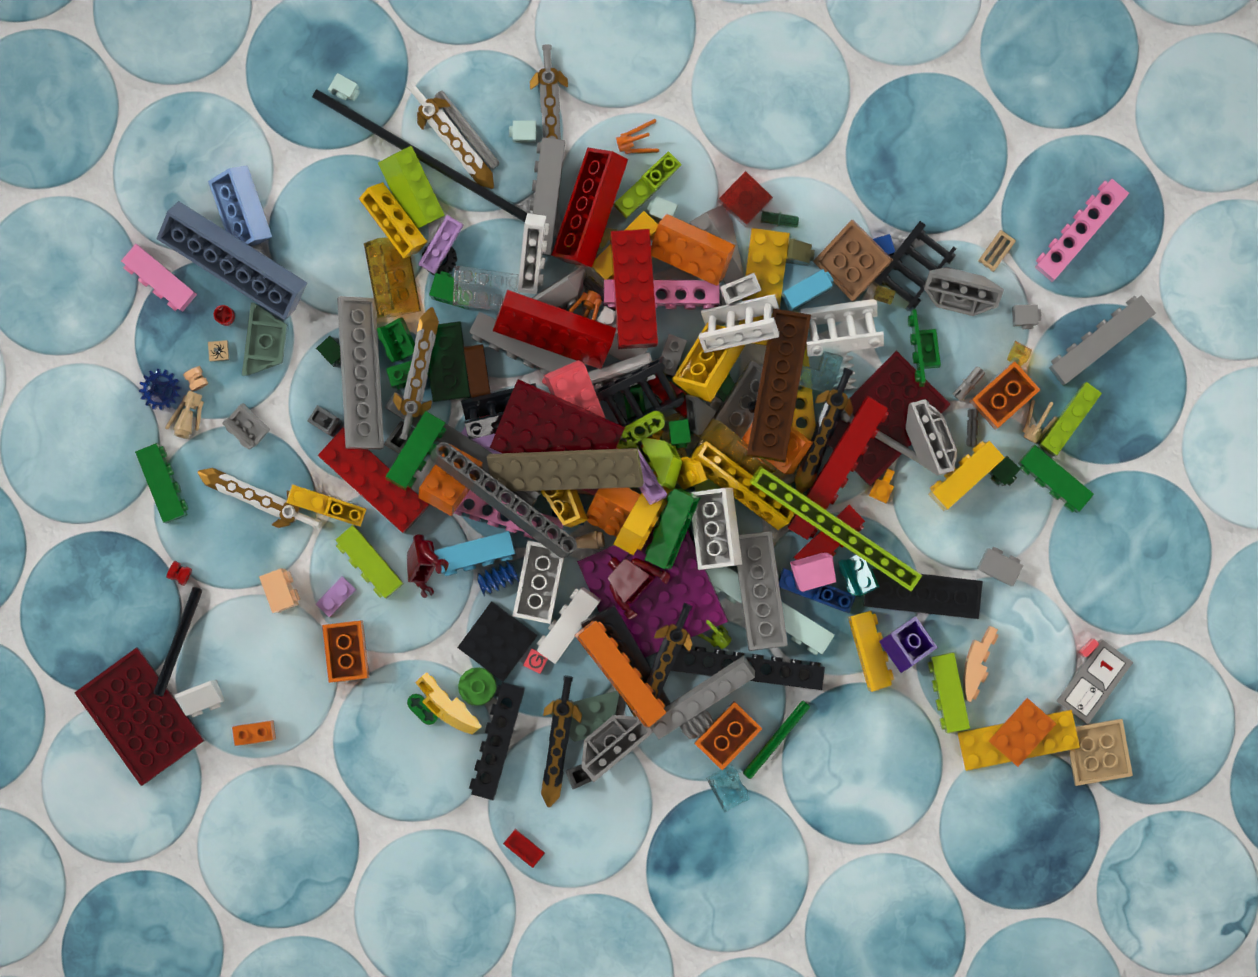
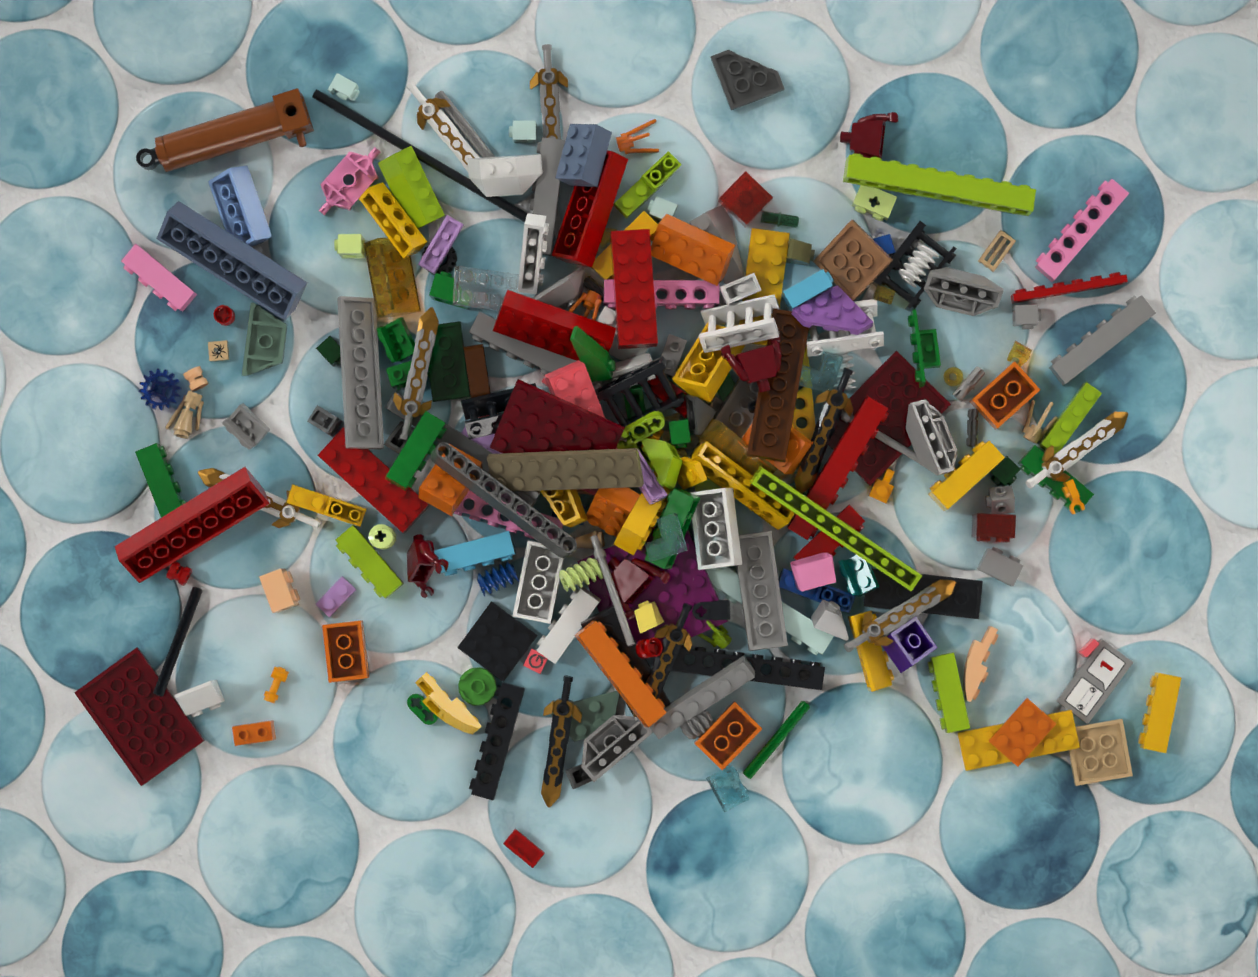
(191, 525): none -> red brick
(231, 133): none -> dark orange piece
(279, 674): none -> light orange bar
(345, 195): none -> bright pink plate
(350, 246): none -> yellowish green brick
(387, 542): none -> yellowish green piece
(505, 174): none -> white wedge
(580, 573): none -> yellowish green piece
(583, 155): none -> sand blue brick
(594, 356): none -> green slope
(600, 555): none -> light grey bar
(648, 616): none -> light yellow slope
(649, 648): none -> red wheel
(671, 541): none -> clear light blue plate
(715, 610): none -> black piece
(744, 79): none -> dark grey plate
(756, 364): none -> dark red torso
(830, 620): none -> light grey slope
(833, 312): none -> medium lavender plate
(868, 134): none -> dark red torso
(884, 200): none -> yellowish green brick
(899, 615): none -> sword
(917, 264): none -> white piece
(939, 185): none -> lime brick
(959, 376): none -> clear yellow plate
(993, 526): none -> clear red brick
(1000, 500): none -> light grey brick
(1055, 464): none -> sword
(1071, 491): none -> light orange plate
(1077, 286): none -> red plate
(1160, 712): none -> yellow brick

